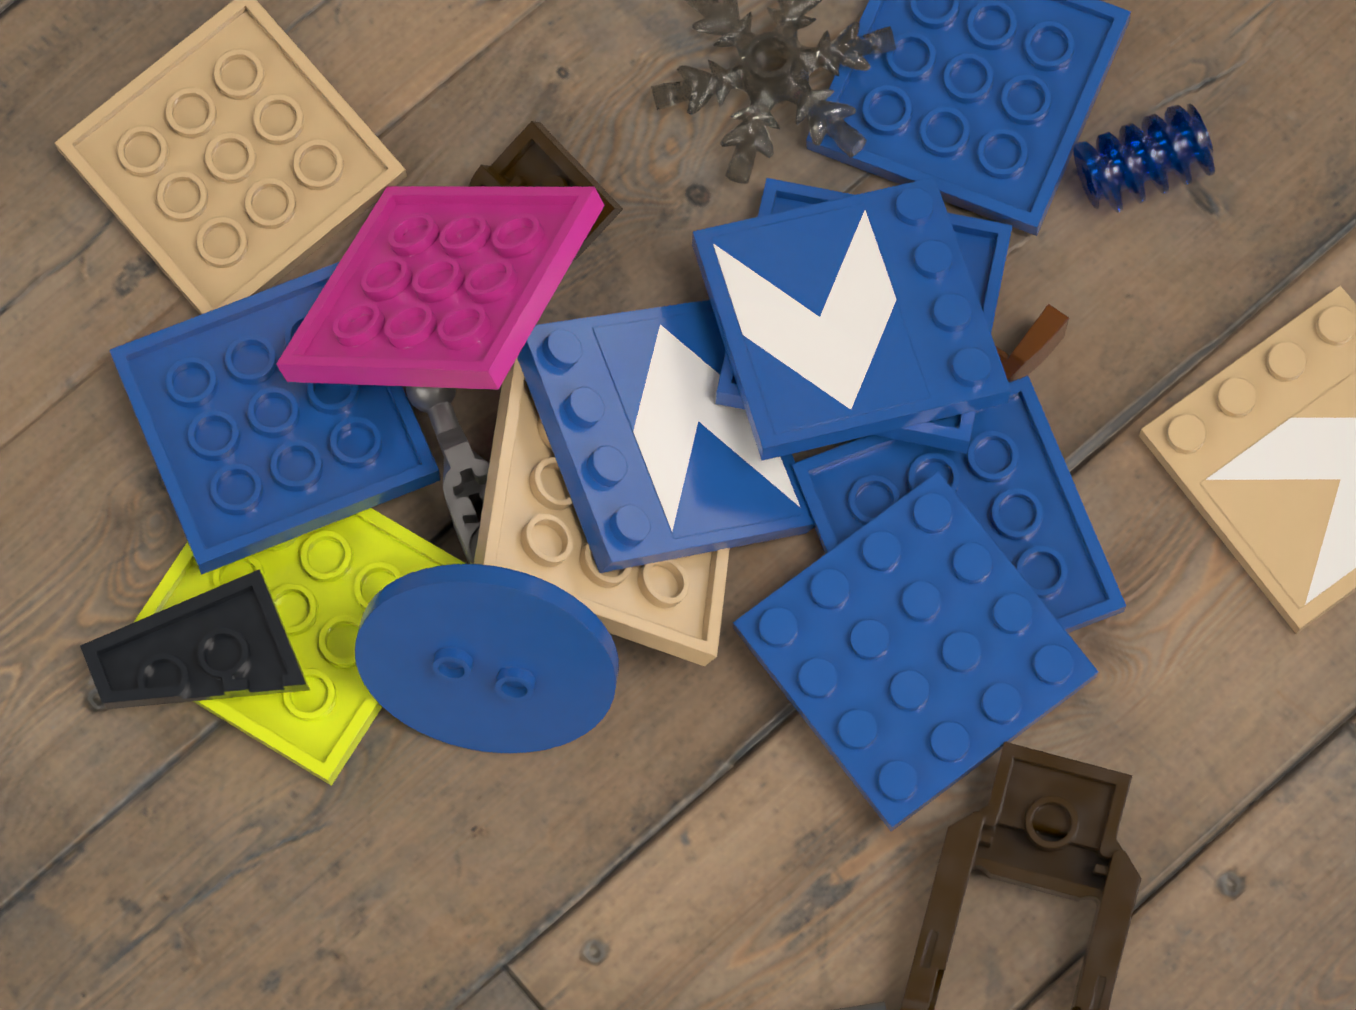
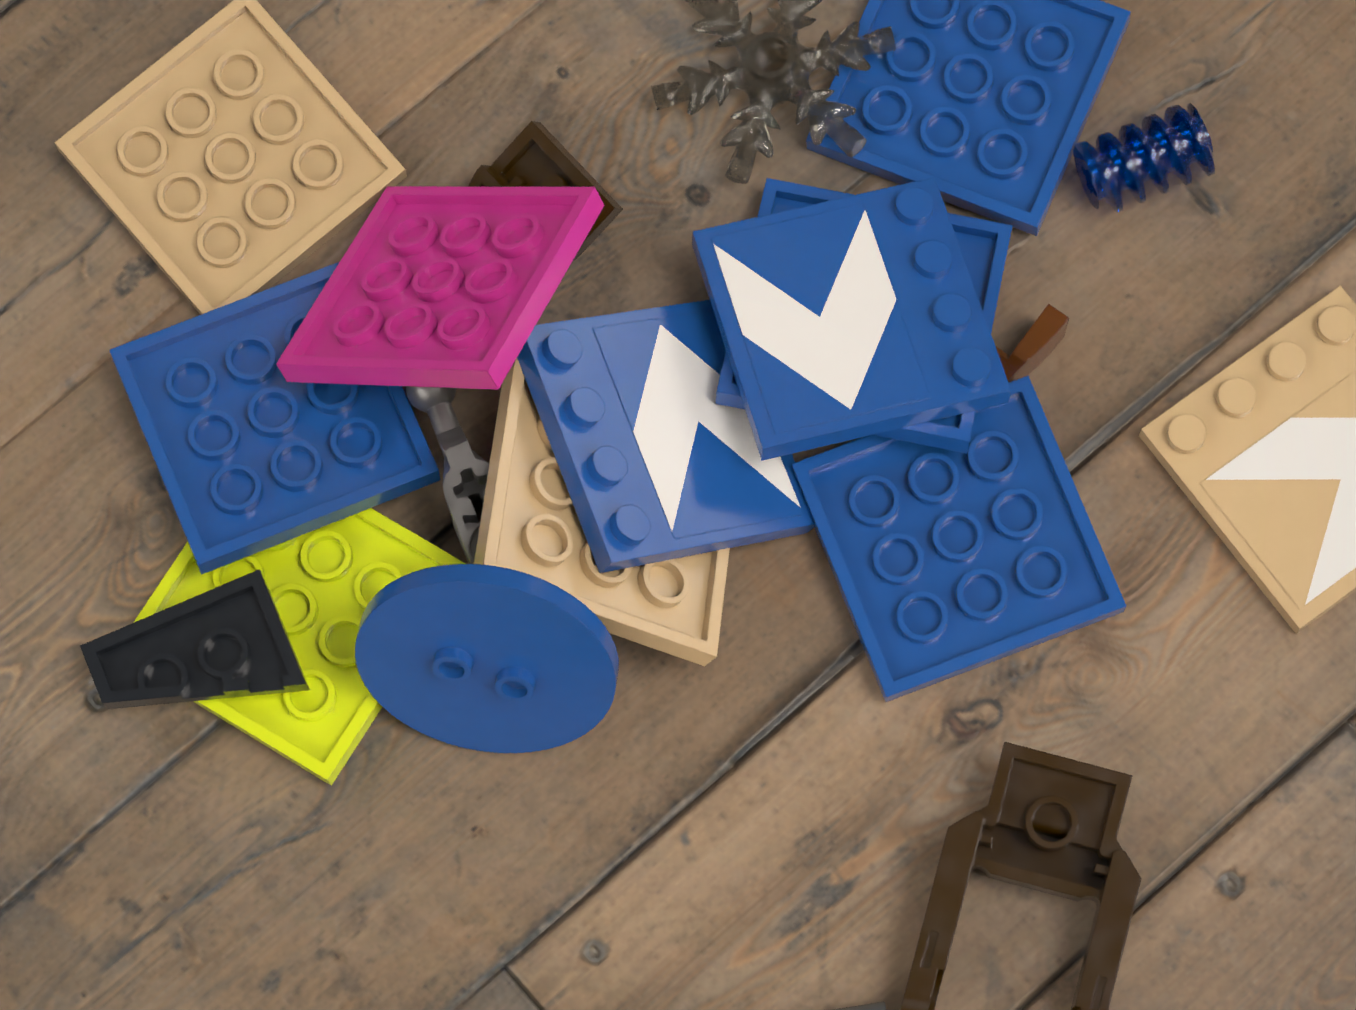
(914, 650): blue plate -> none

